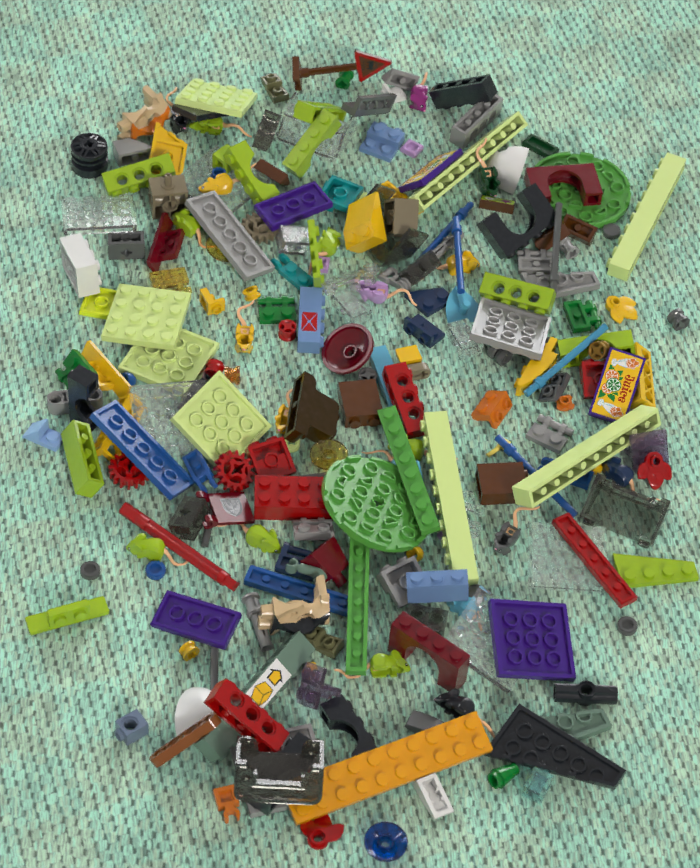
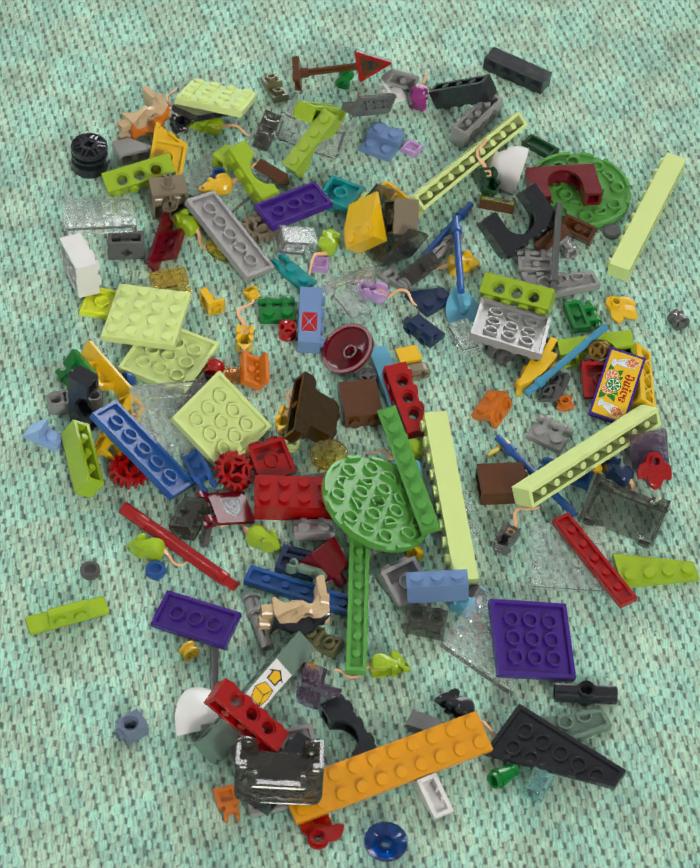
(185, 739): dark orange beam -> none
(254, 370): none -> orange bracket
(315, 248): lime wing -> none
(430, 170): dark purple tile -> none
(452, 661): dark red arch -> none
(517, 70): none -> black brick
(627, 626): dark grey tile -> none

